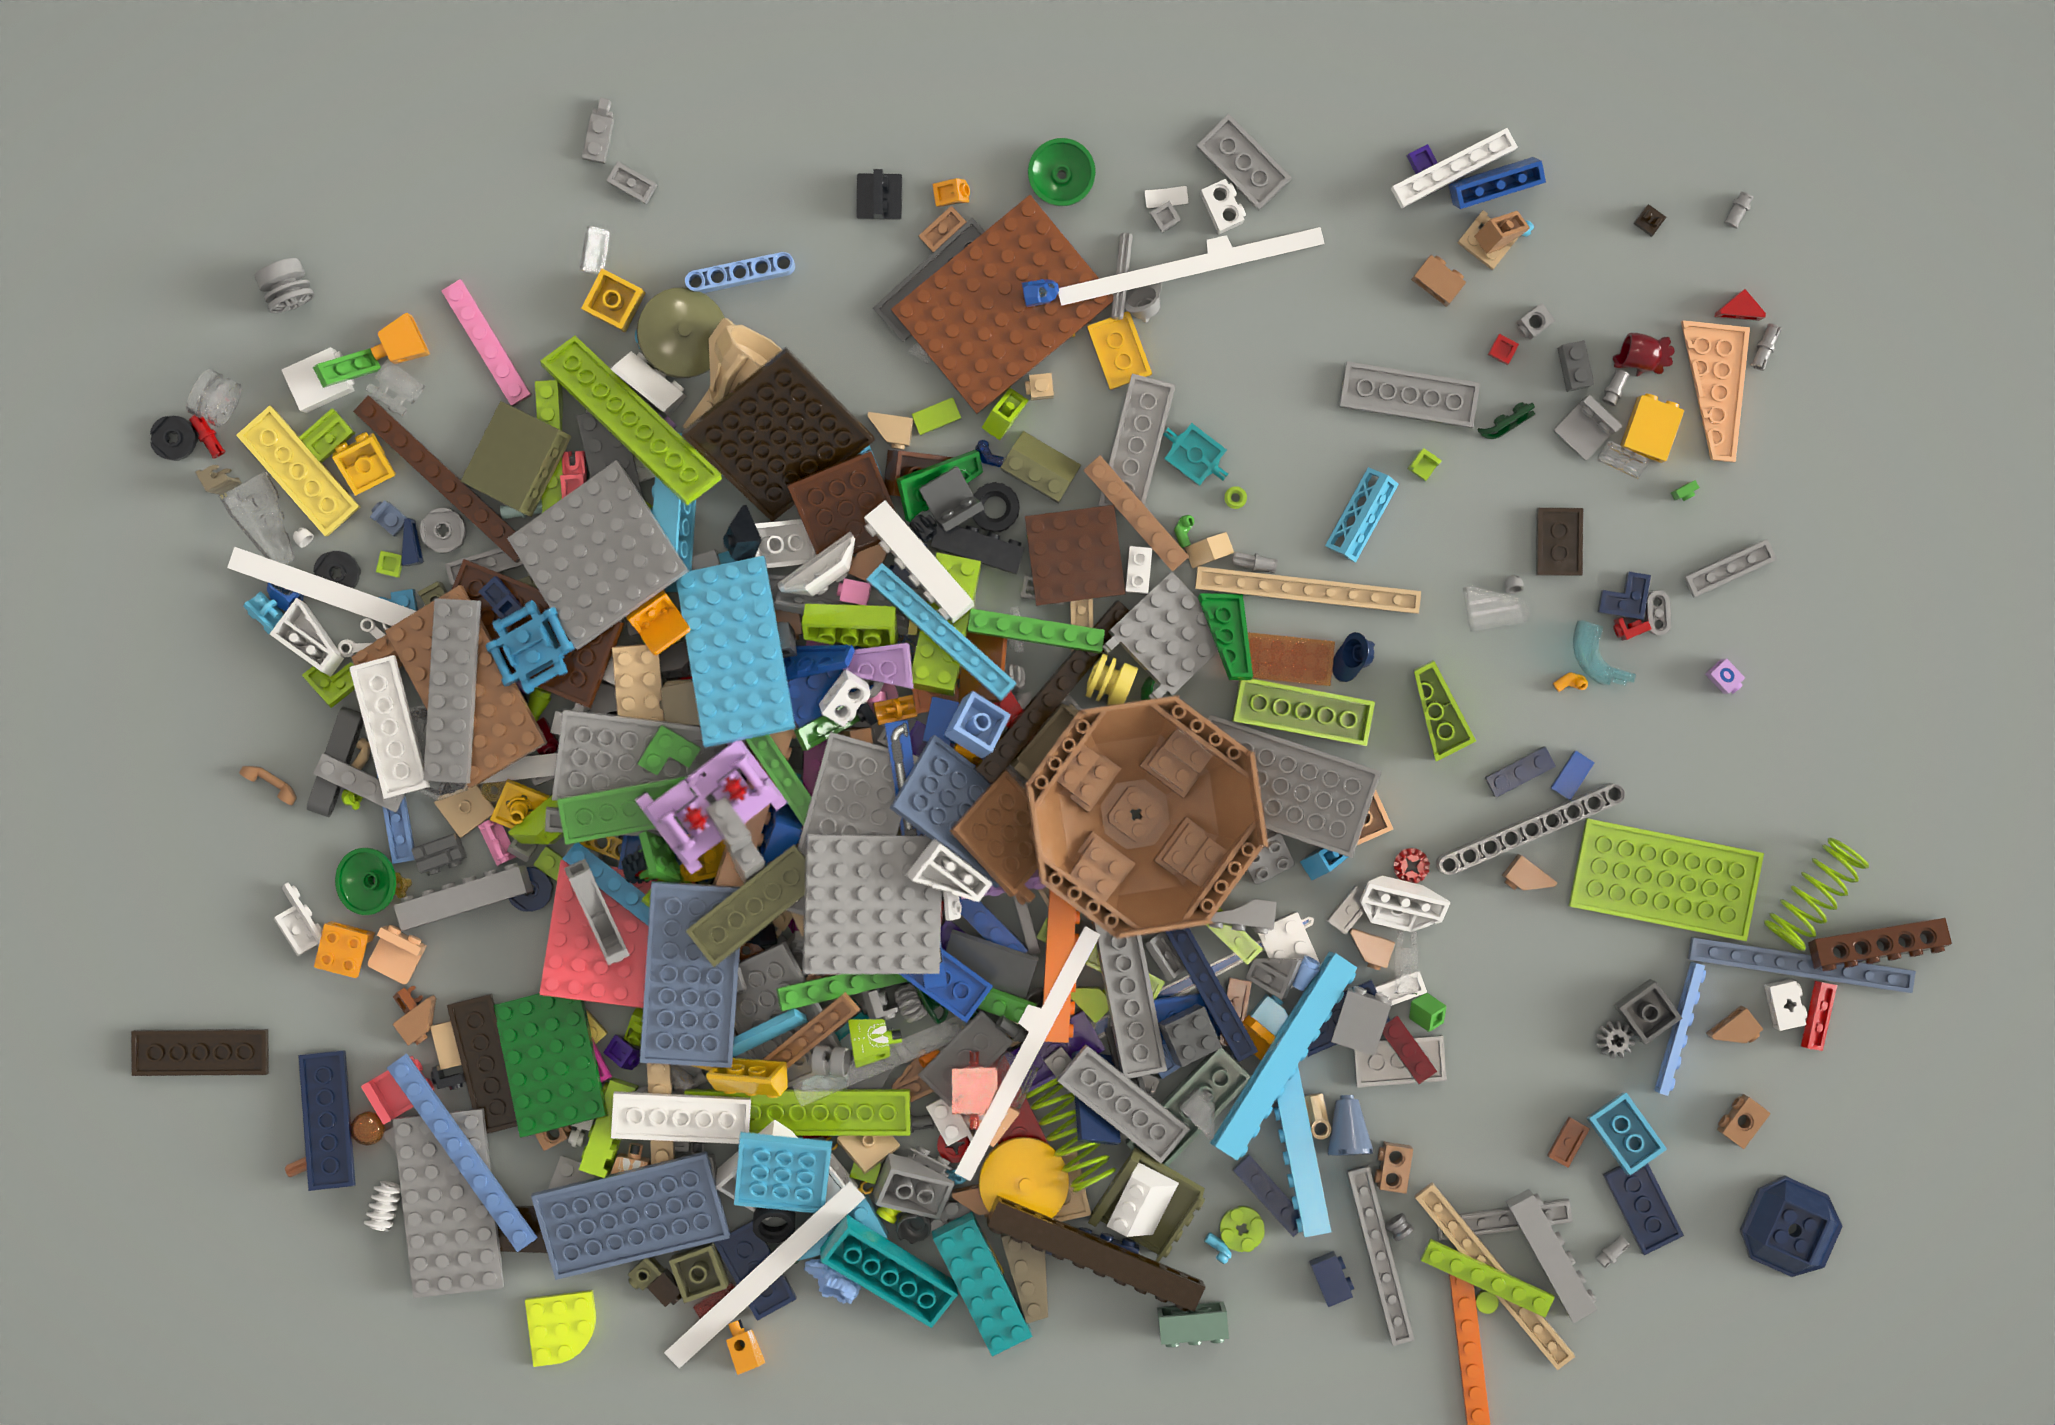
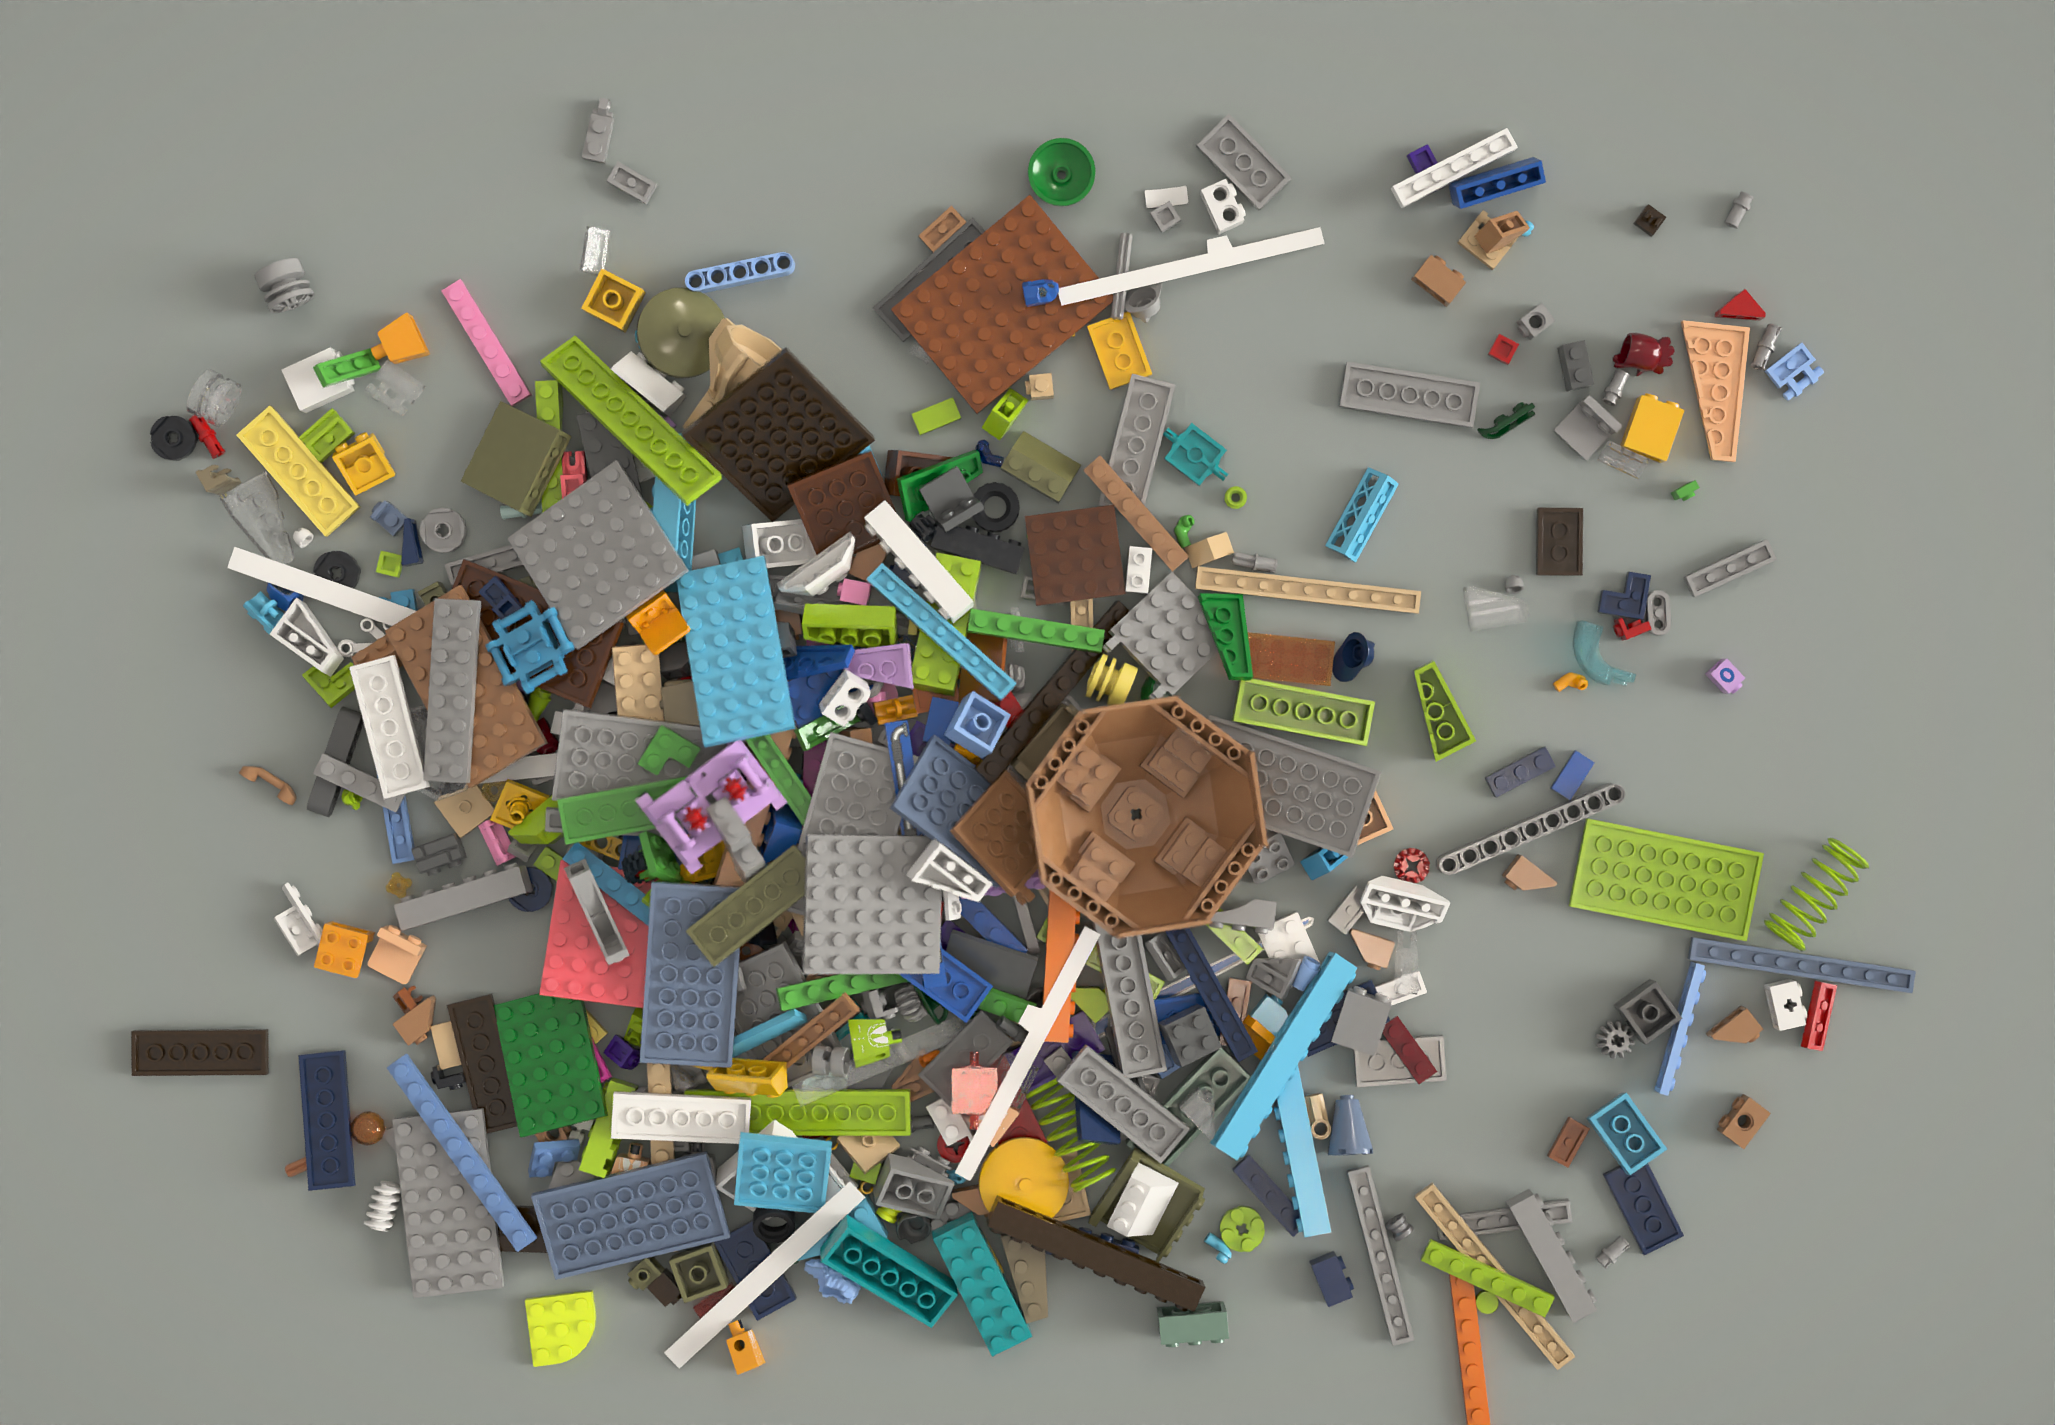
(356, 884): green dish -> none
(363, 755): tan arm -> none
(387, 1096): coral panel -> none
(437, 474): reddish brown plate -> none
(547, 1153): none -> medium blue plate
(742, 536): black slope -> none
(879, 195): black bracket -> none
(894, 429): tan slope -> none
(951, 192): light orange bracket -> none
(1400, 1167): medium nougat brick -> none
(1424, 464): lime panel -> none
(1427, 1012): bright green panel -> none
(1774, 1211): dark blue piece -> none
(1789, 366): none -> light blue plate
(1934, 930): reddish brown brick -> none

